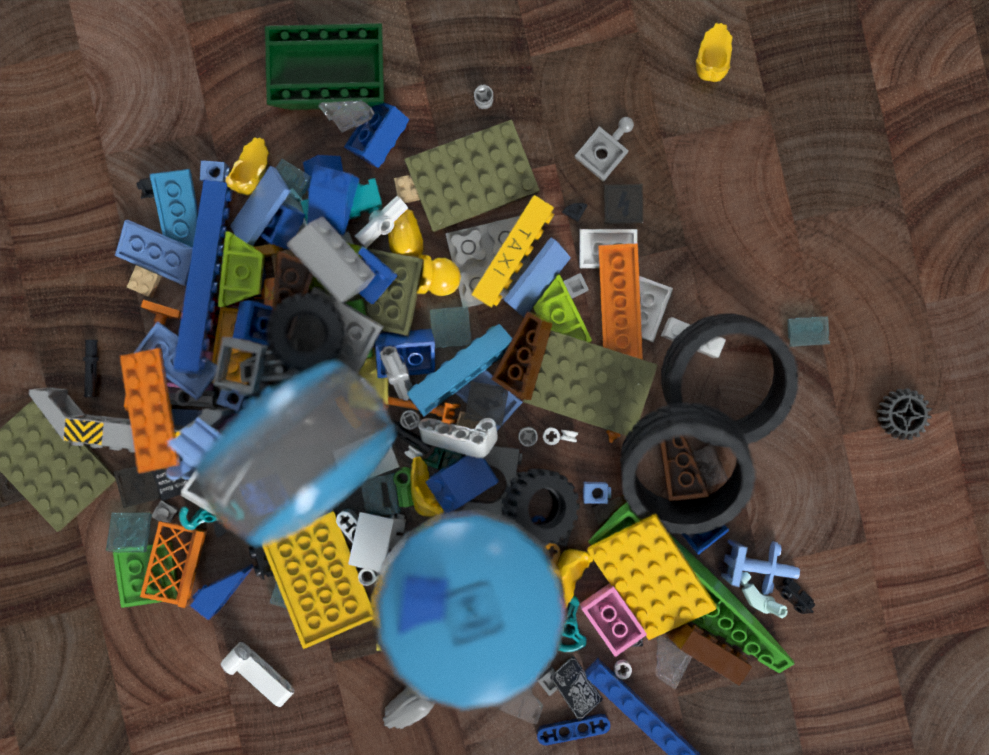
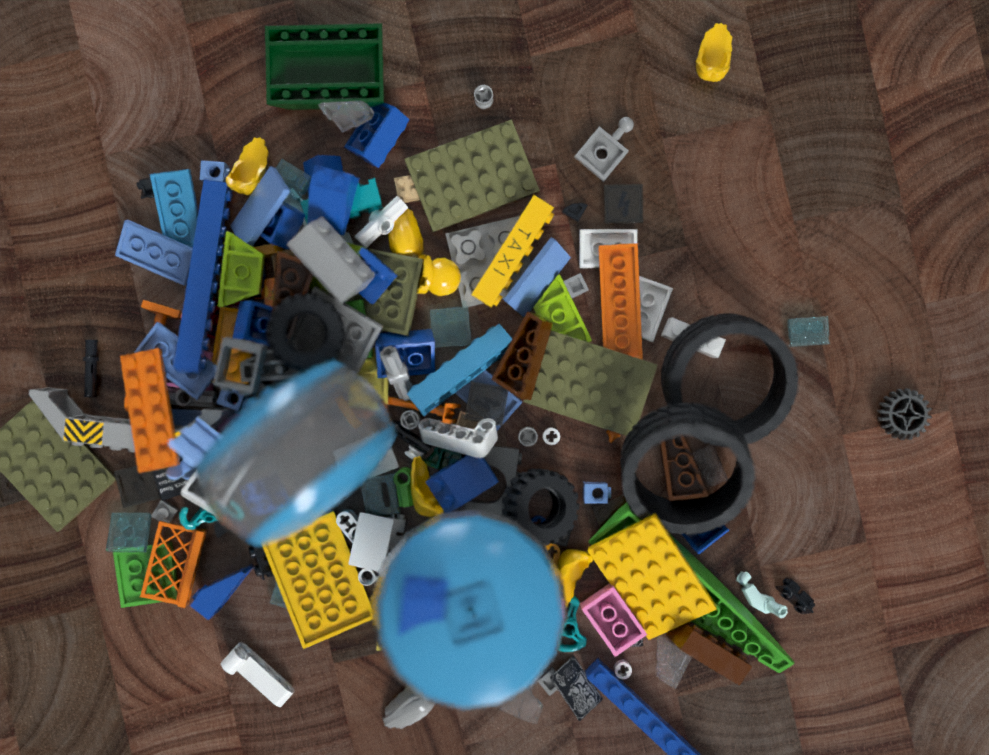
(144, 281): tan piece -> none
(568, 435): white bush -> none
(574, 733): blue beam -> none
(738, 563): light blue piece -> none

